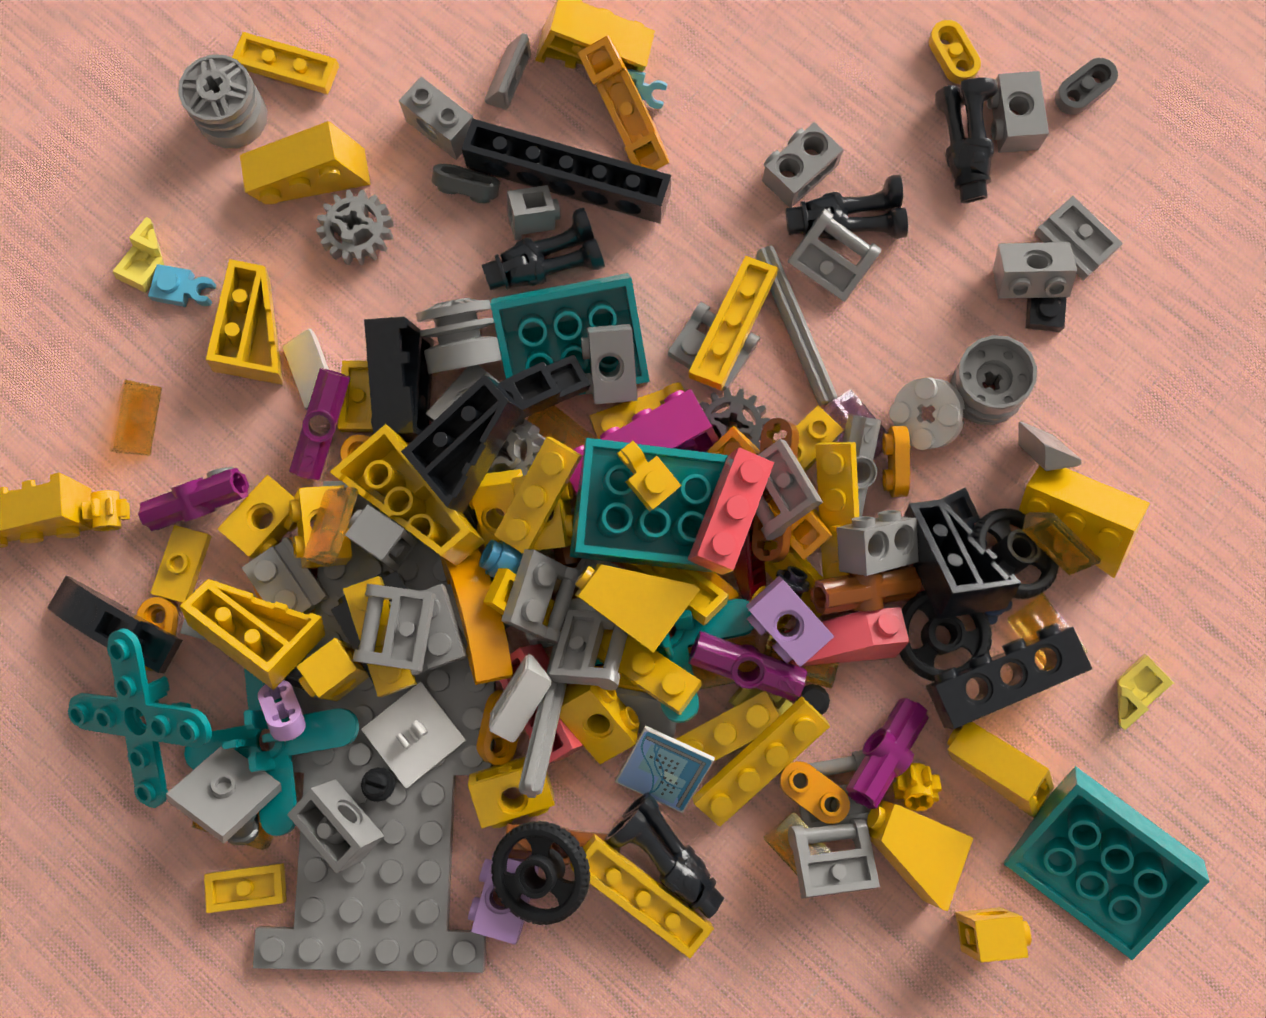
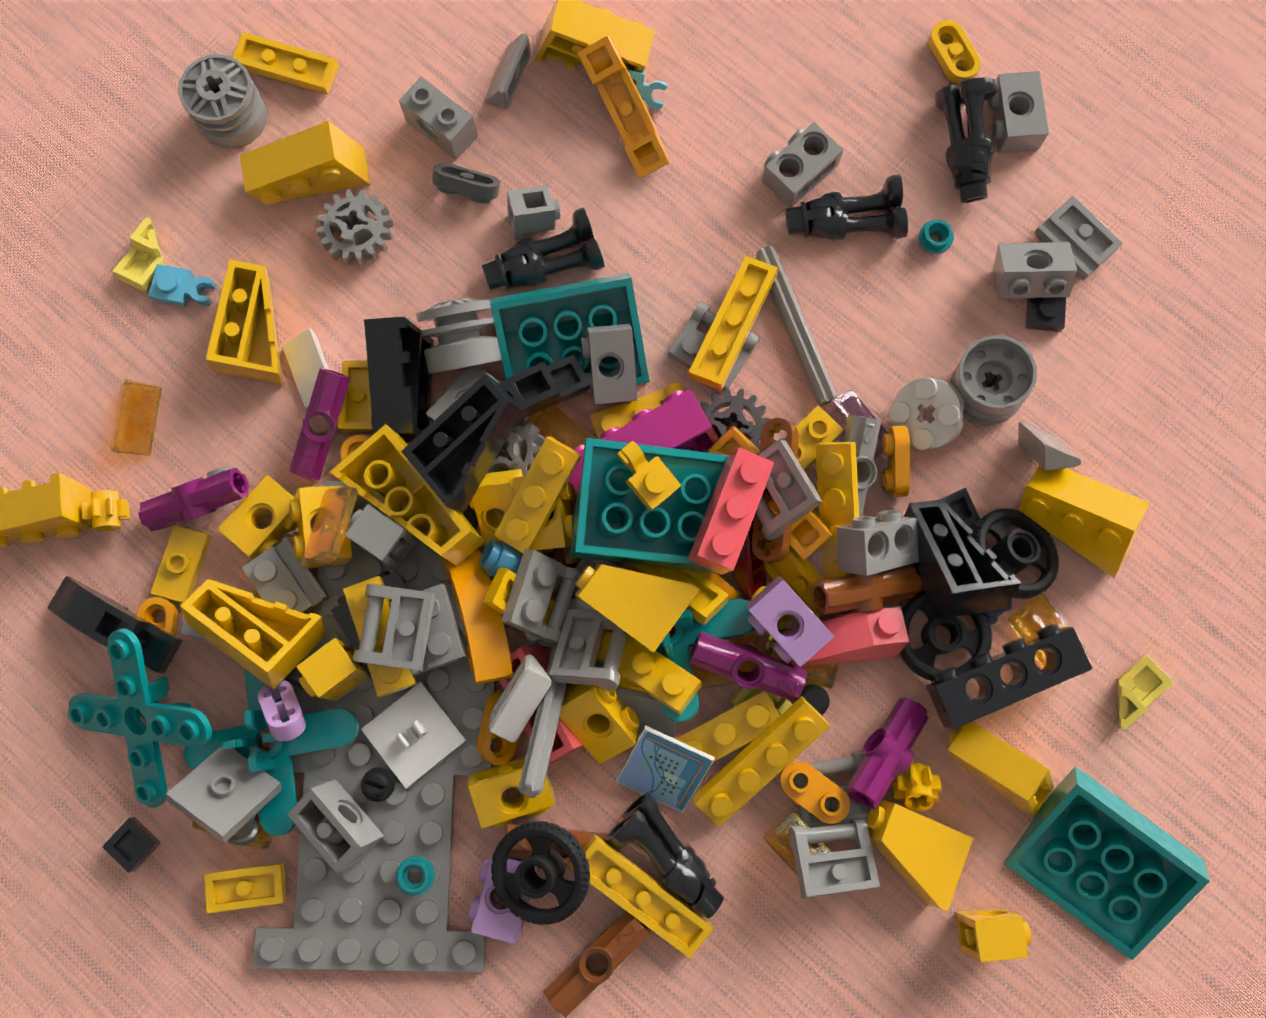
(131, 844): none -> black plate
(403, 875): none -> teal plate
(567, 170): black brick -> none
(579, 979): none -> dark orange piece
(795, 579): black plate -> none
(828, 266): light grey plate -> none
(938, 228): none -> teal plate
(1059, 542): clear yellow slope -> none
(1083, 86): dark grey plate -> none

